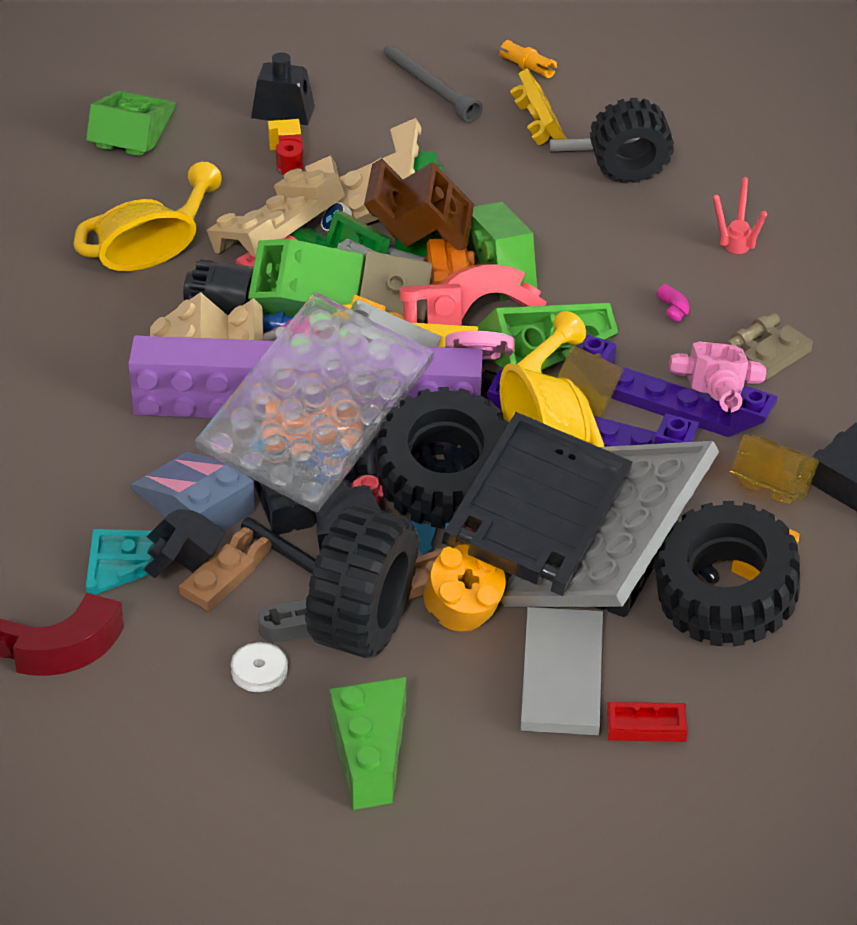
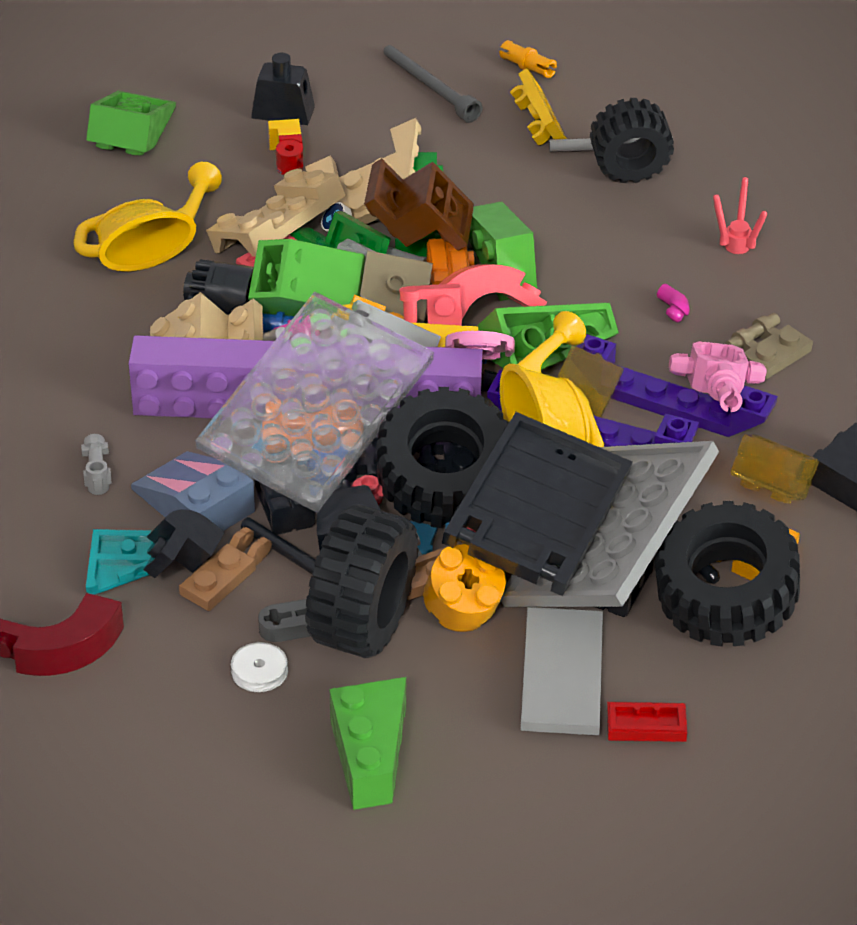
(97, 475): none -> light grey bar

